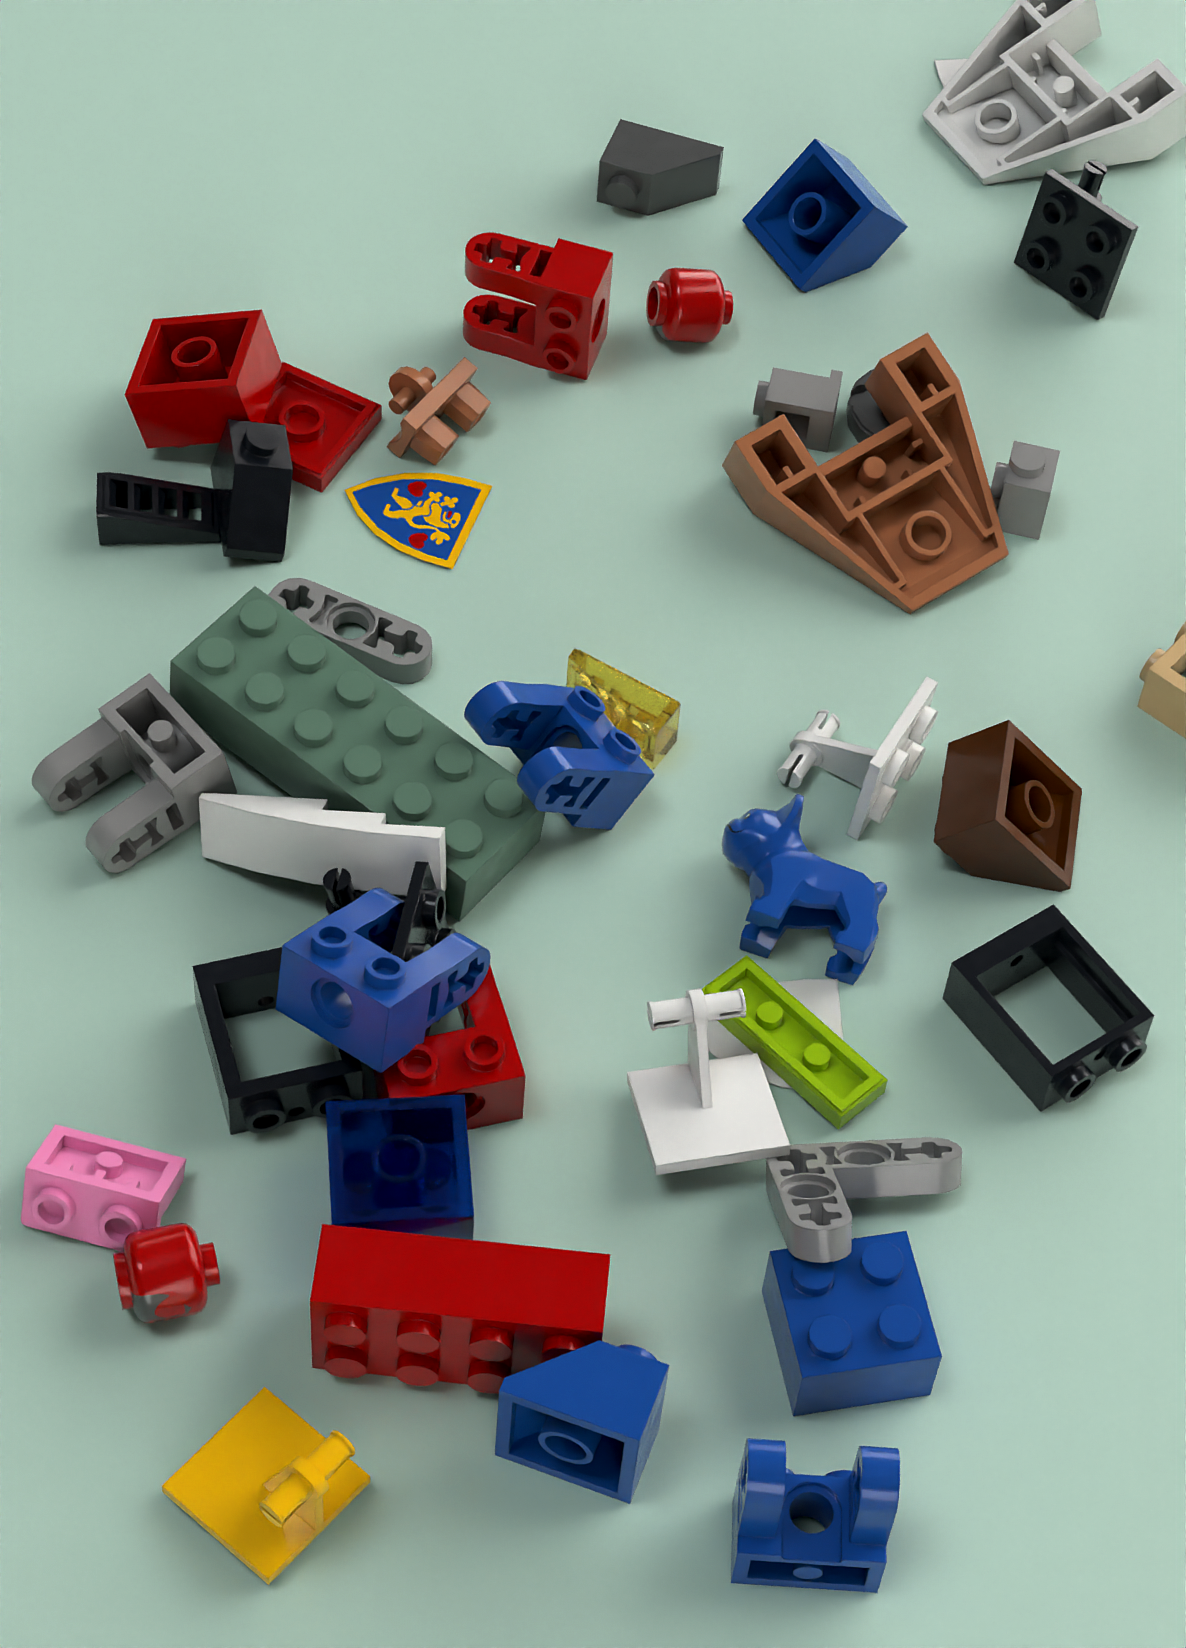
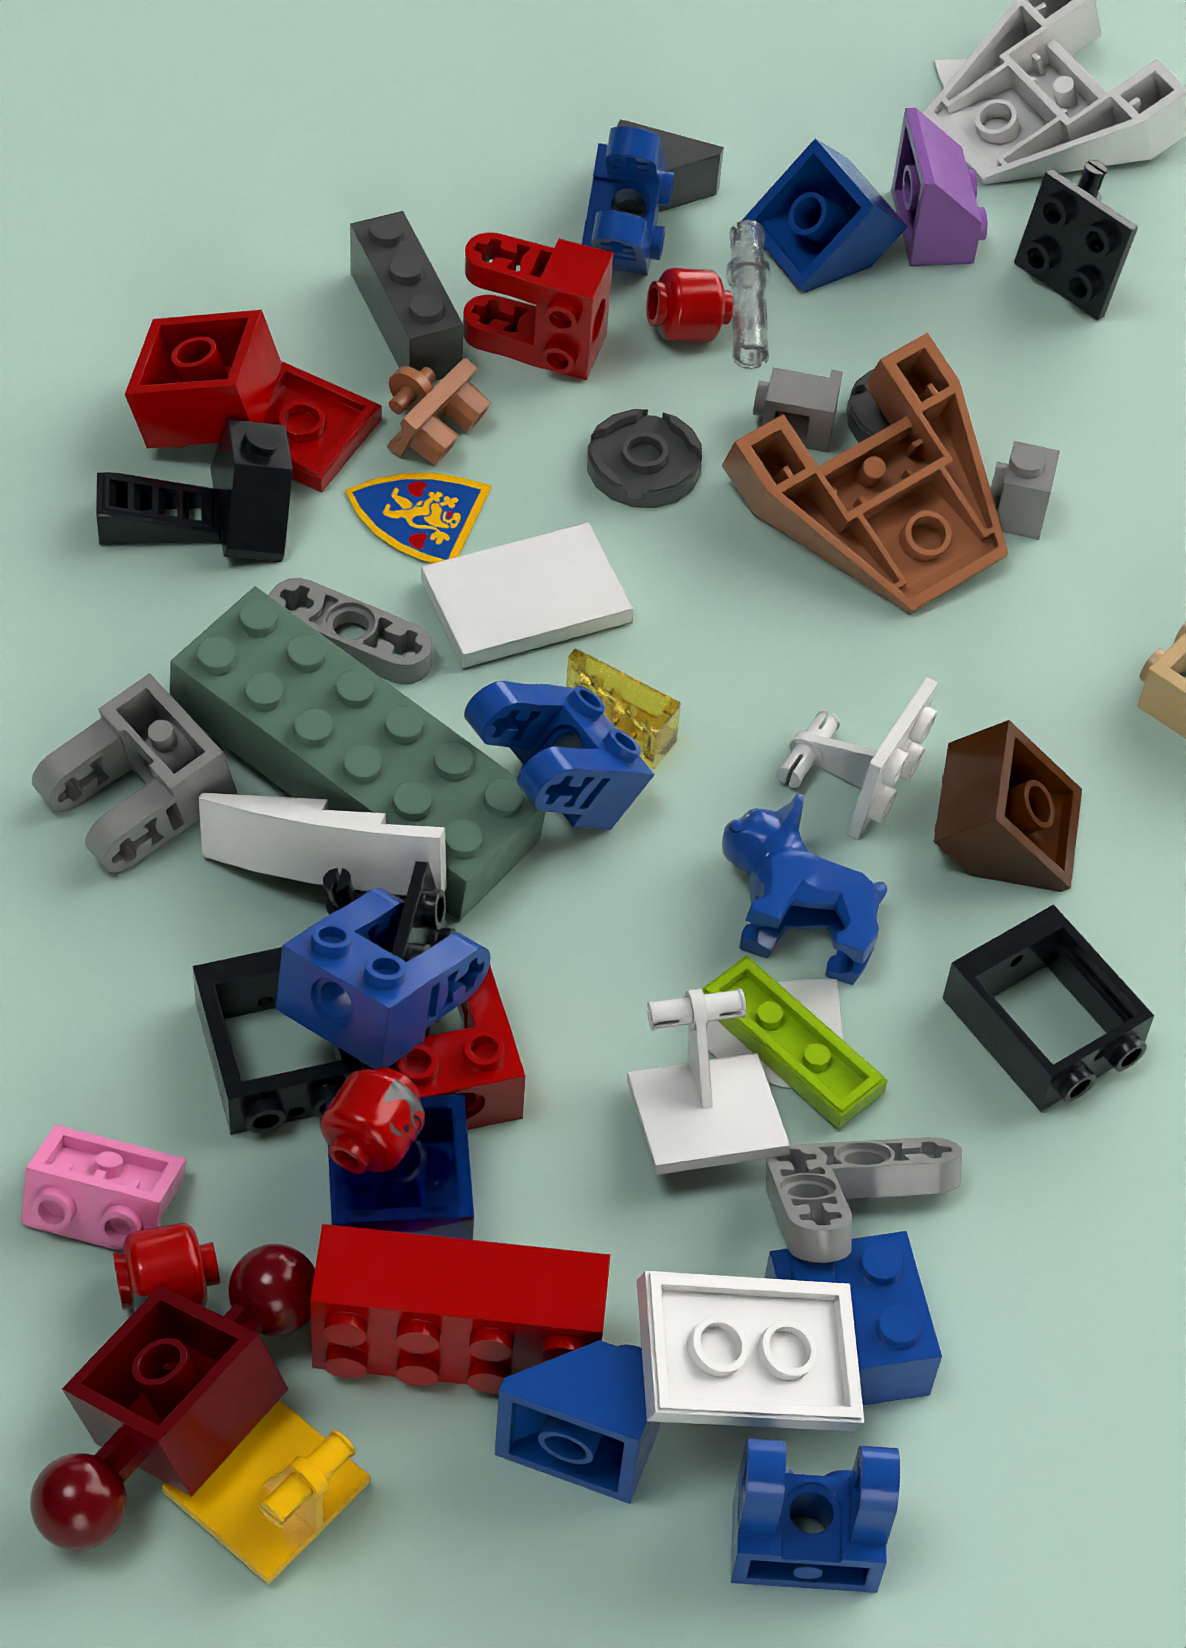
(172, 1395): none -> dark red brick
(372, 1120): none -> red head
(405, 294): none -> dark grey brick
(526, 594): none -> white tile
(628, 170): none -> blue brick
(644, 458): none -> dark grey tile
(748, 277): none -> clear pin
(749, 1352): none -> white tile
(936, 195): none -> medium lavender slope

